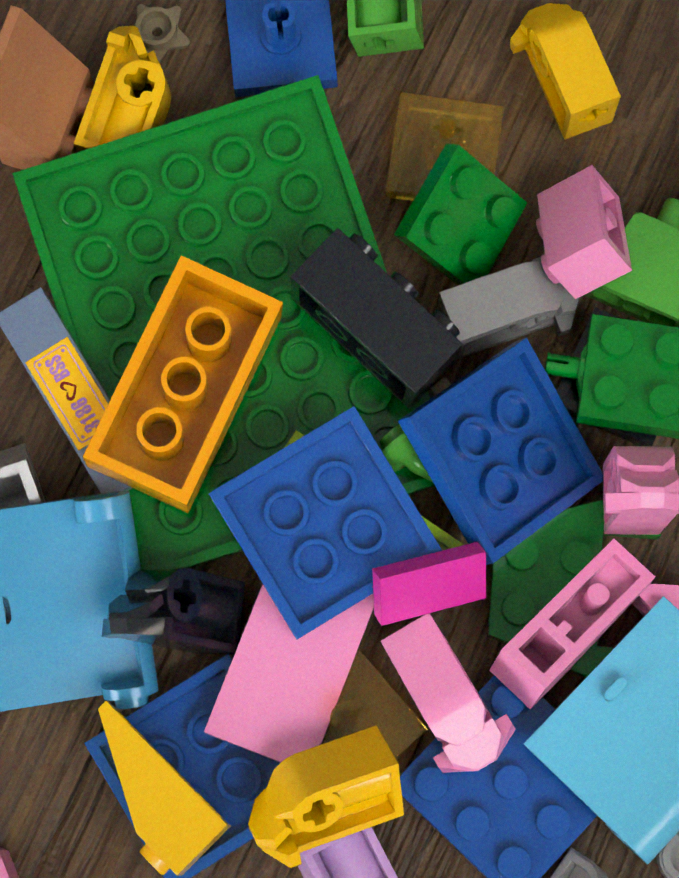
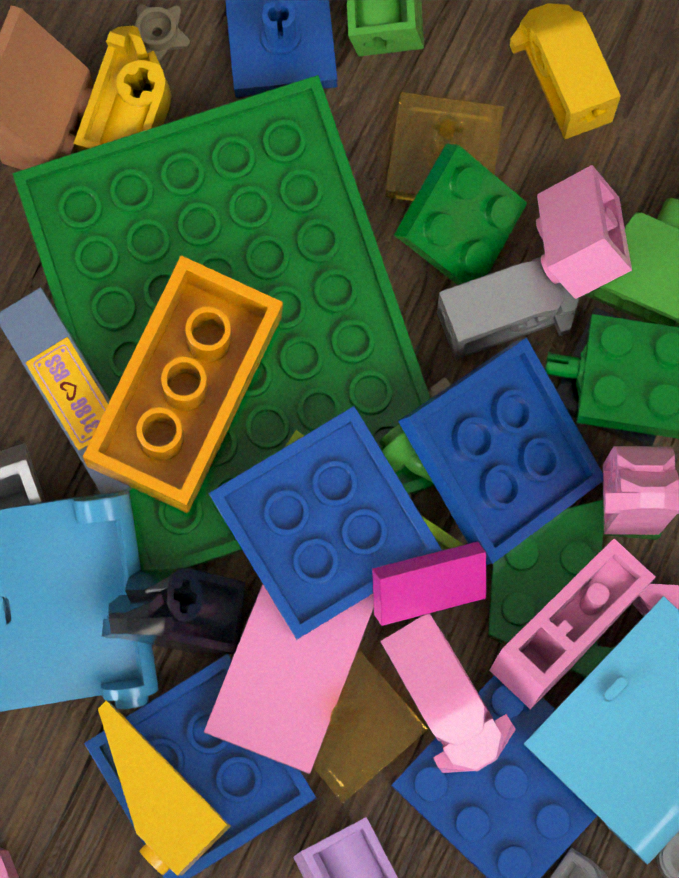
(327, 795): yellow piece -> none
(375, 316): black brick -> none

